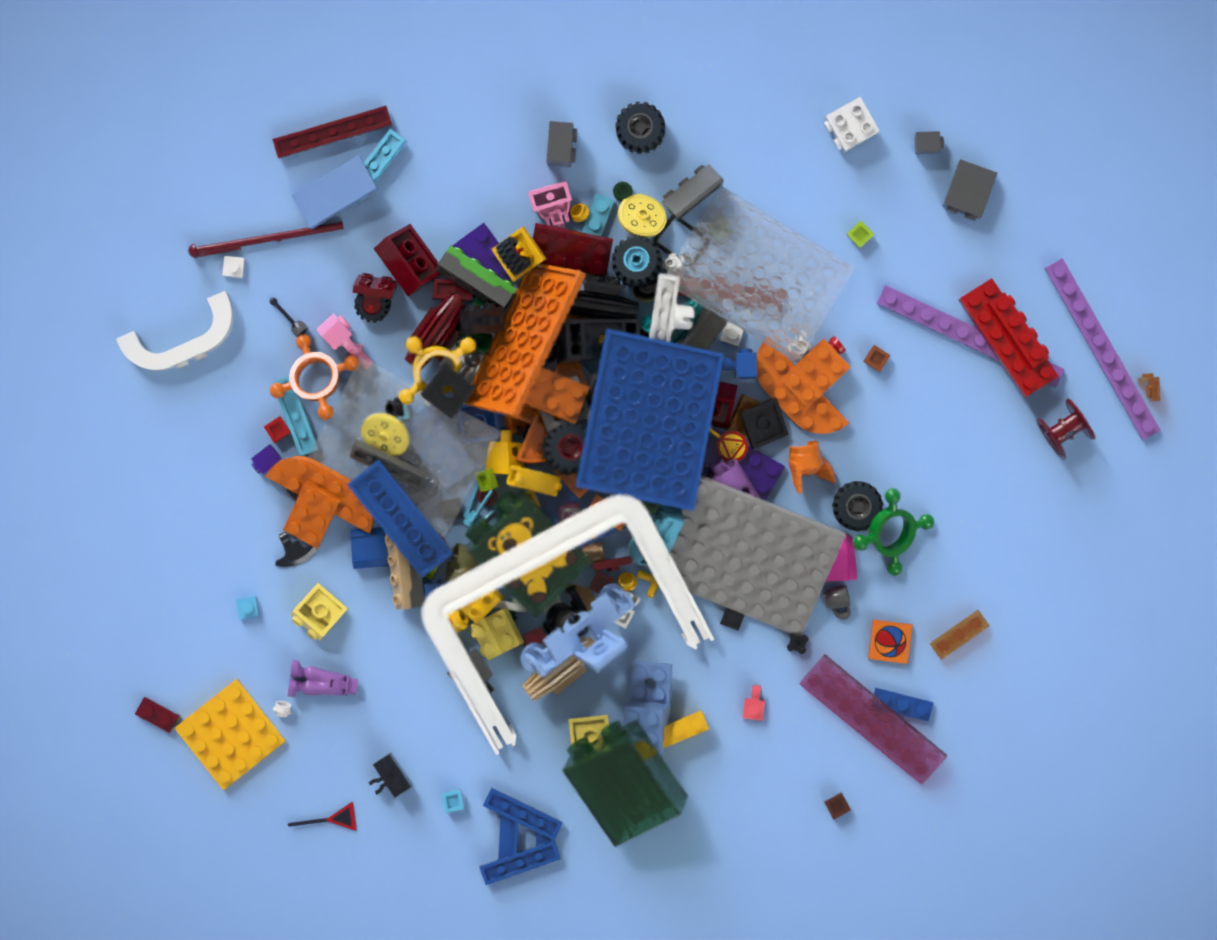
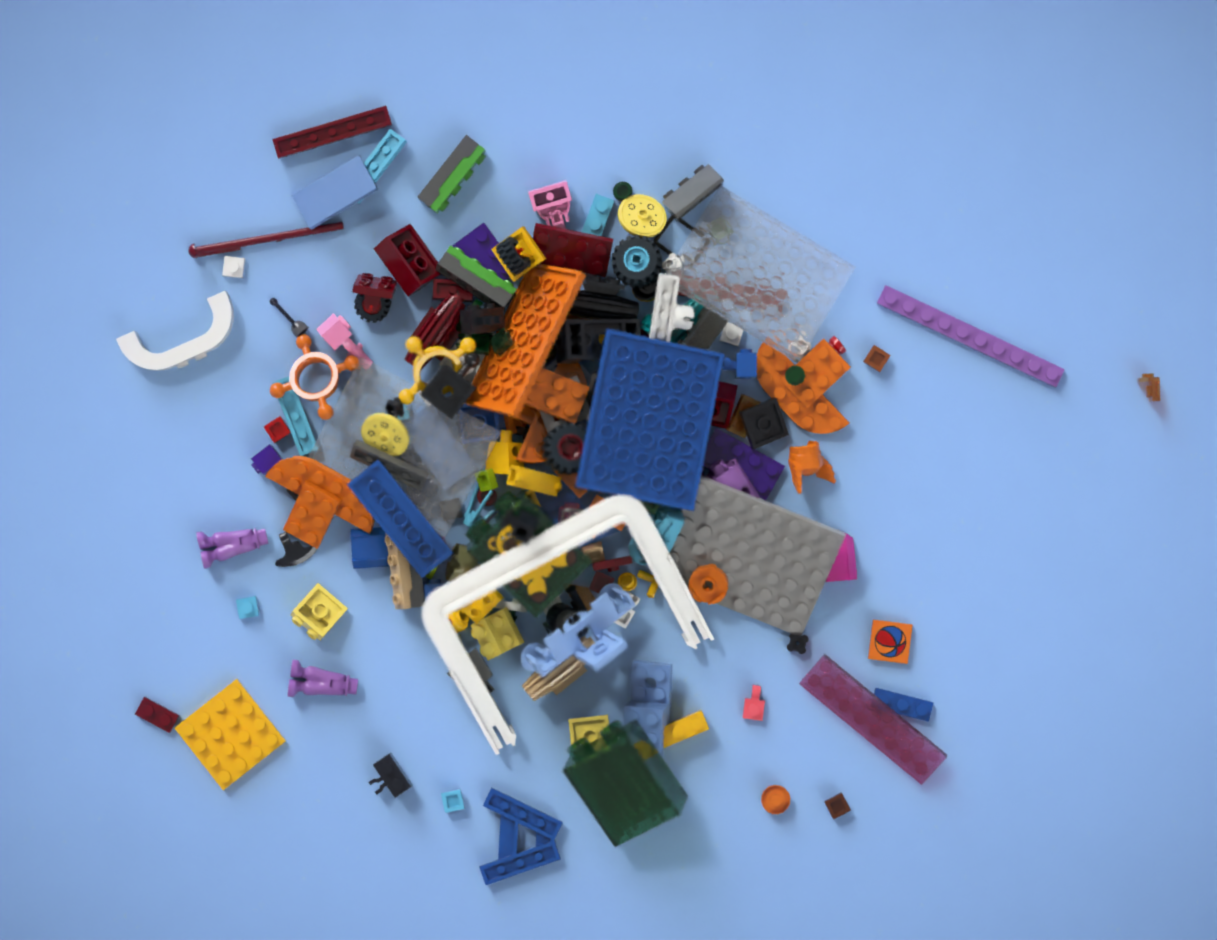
(229, 544): none -> medium lavender piece
(282, 708): white plate -> none
(344, 817): piece -> none
(451, 174): none -> piece
(501, 341): none -> plate
(523, 525): none -> black brick
(534, 636): dark red brick -> none
(560, 144): dark grey brick -> none
(579, 212): yellow plate -> none
(640, 127): black wheel -> none
(706, 594): none -> orange plate
(731, 445): piece -> none
(732, 619): black plate -> none
(775, 799): none -> orange plate
(795, 375): none -> dark green plate
(838, 598): dark grey piece -> none
(851, 125): white brick -> none
(856, 505): black wheel -> none
(860, 234): lime plate -> none
(906, 537): green piece -> none
(928, 142): dark grey brick -> none
(959, 634): clear orange plate -> none
(969, 190): dark grey brick -> none
(1009, 337): red plate -> none
(1060, 431): piece -> none
(1102, 349): medium lavender plate -> none

